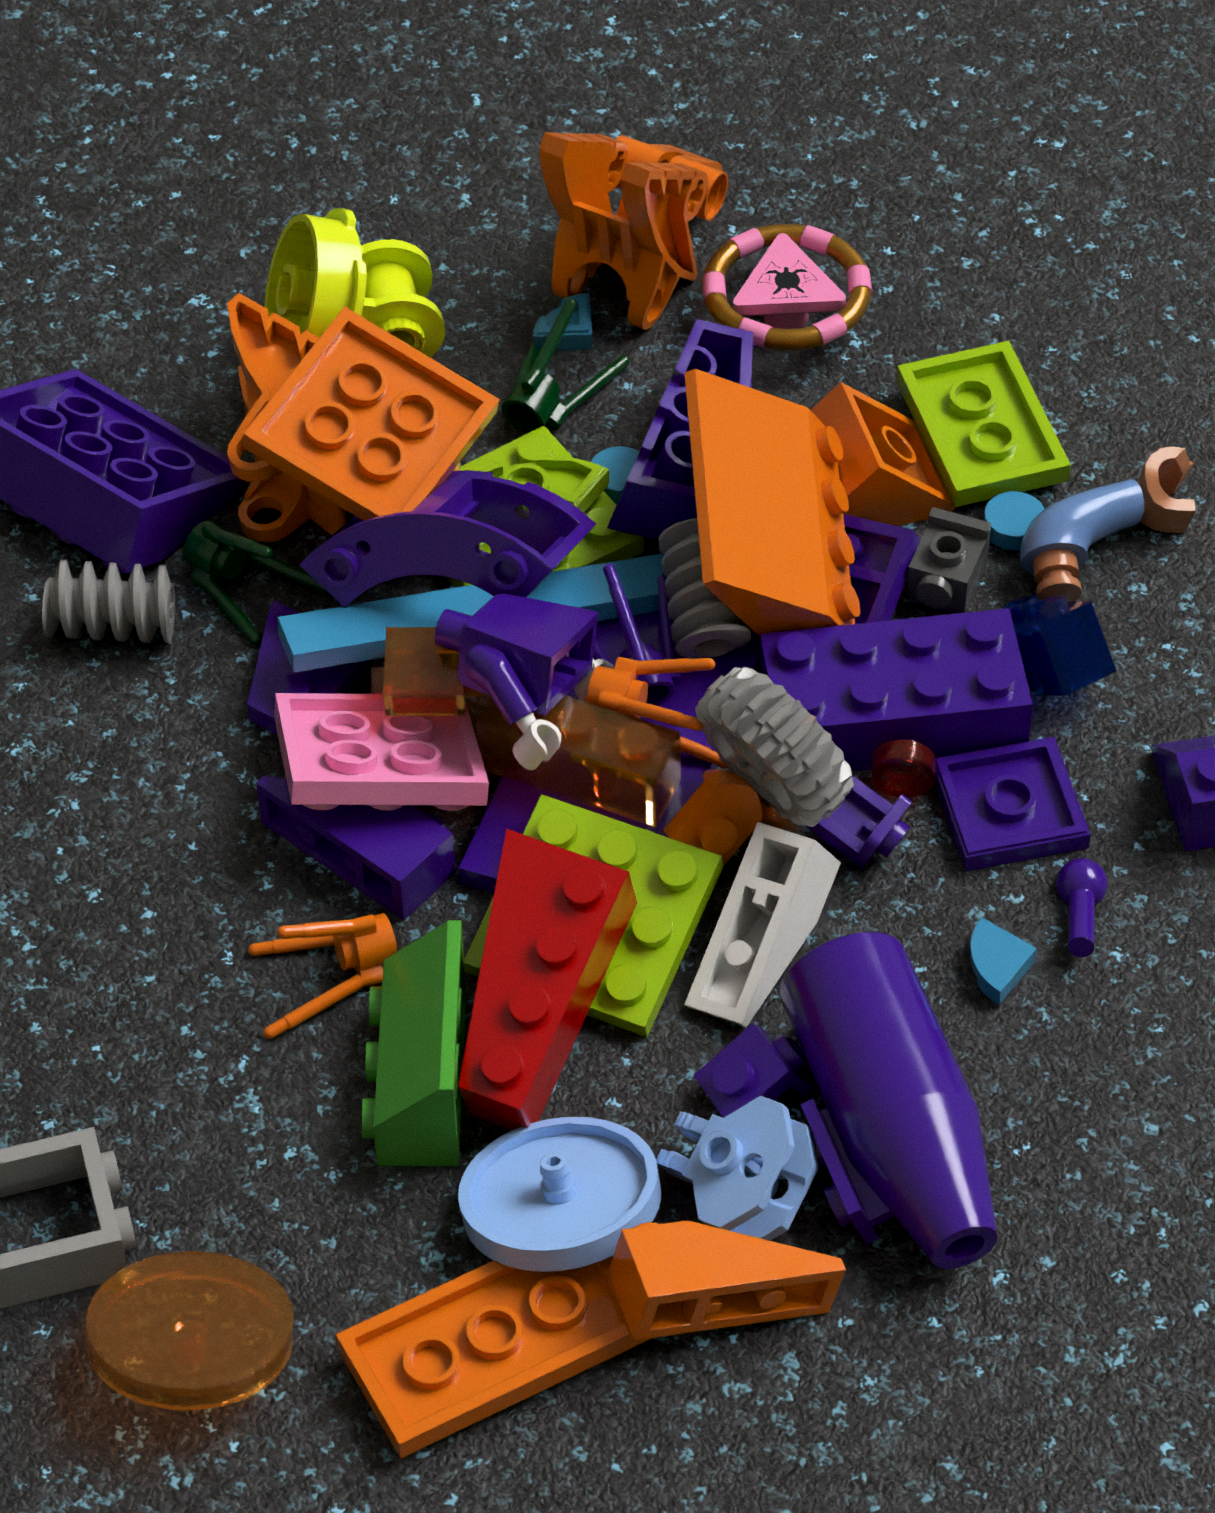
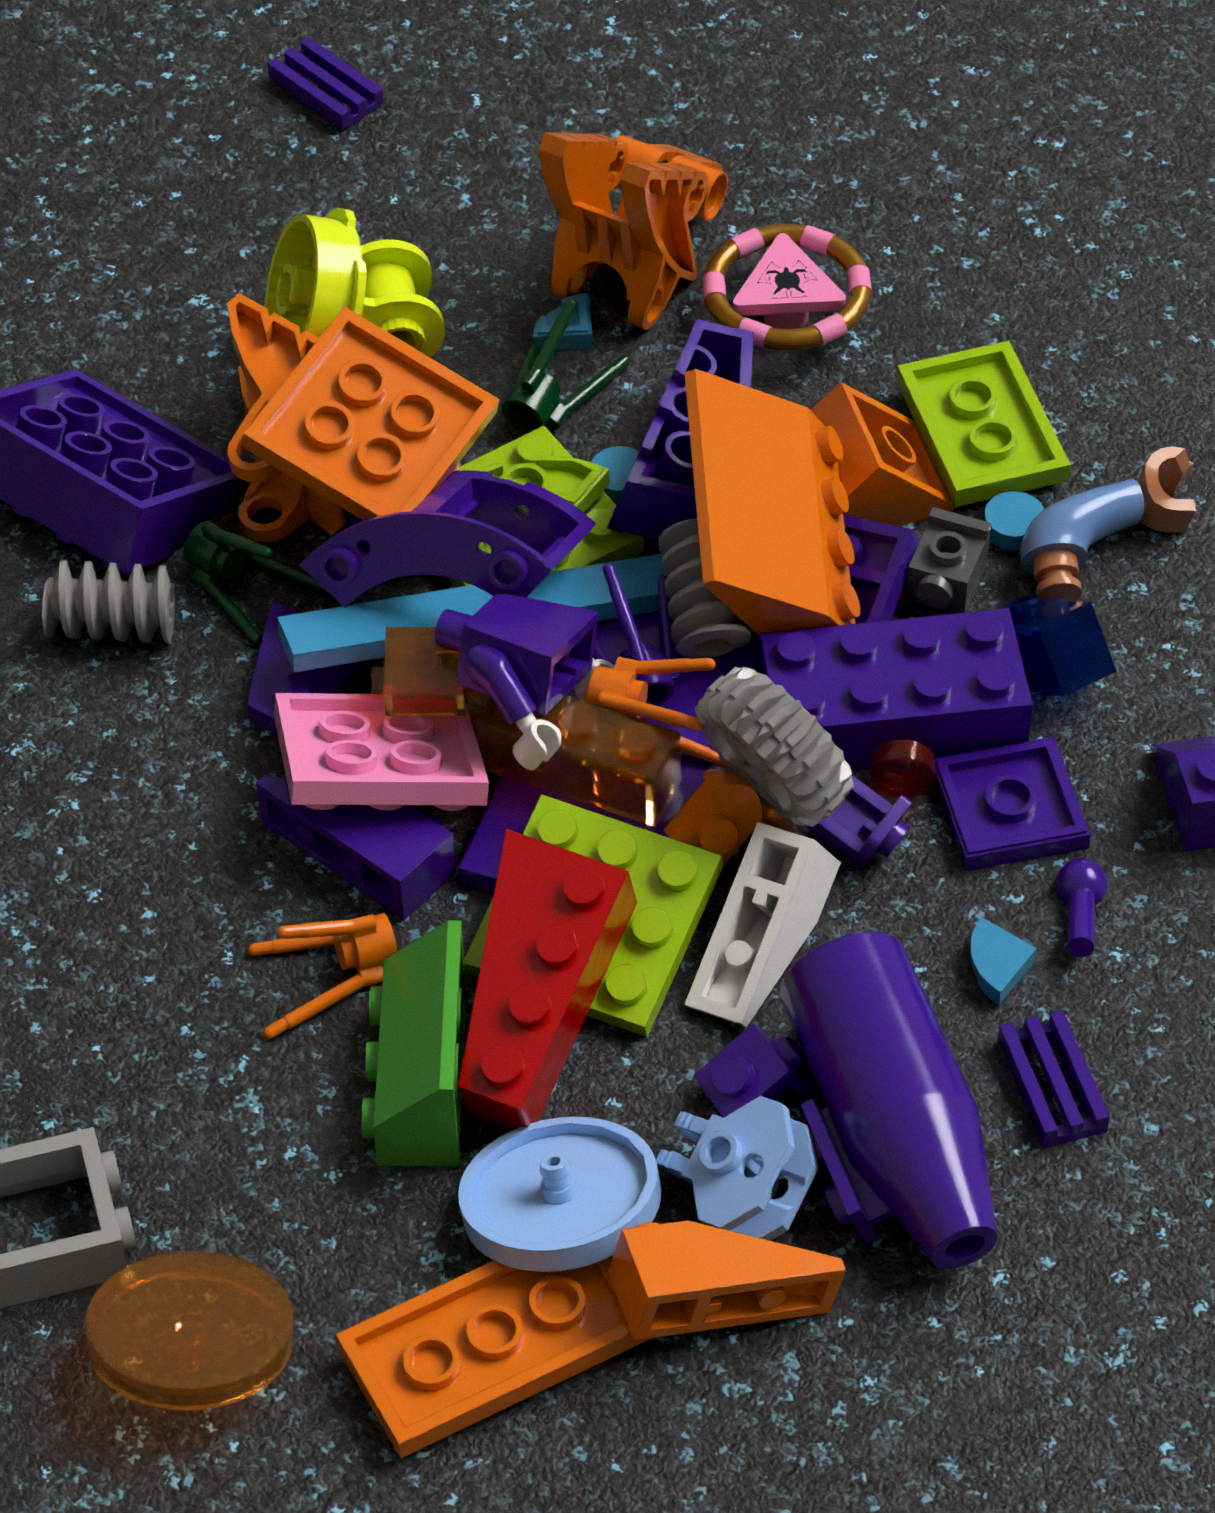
(333, 79): none -> dark purple tile
(1037, 1035): none -> dark purple tile

